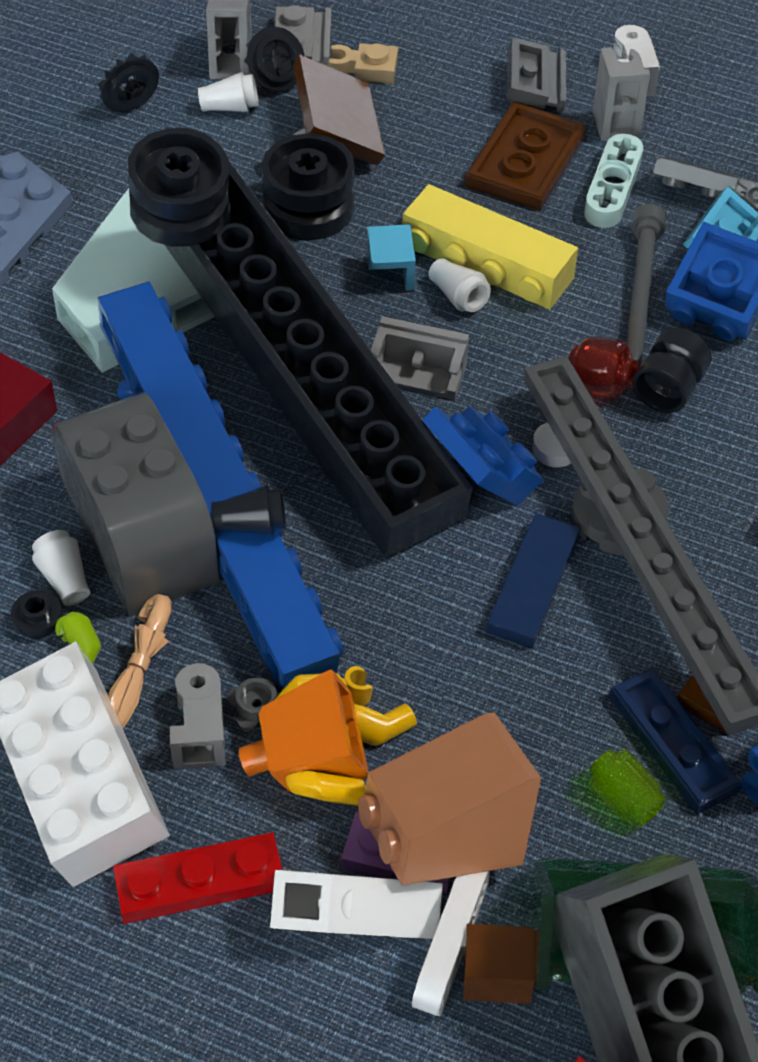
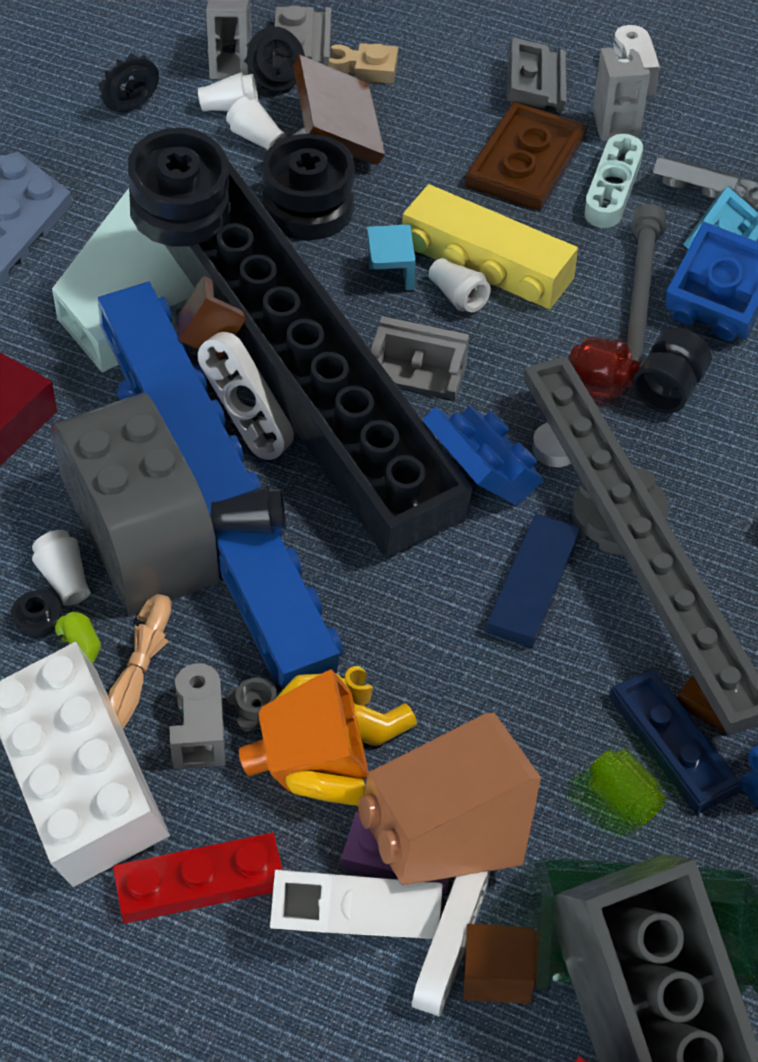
(207, 316): none -> reddish brown panel
(249, 376): none -> white beam
(253, 123): none -> white cone

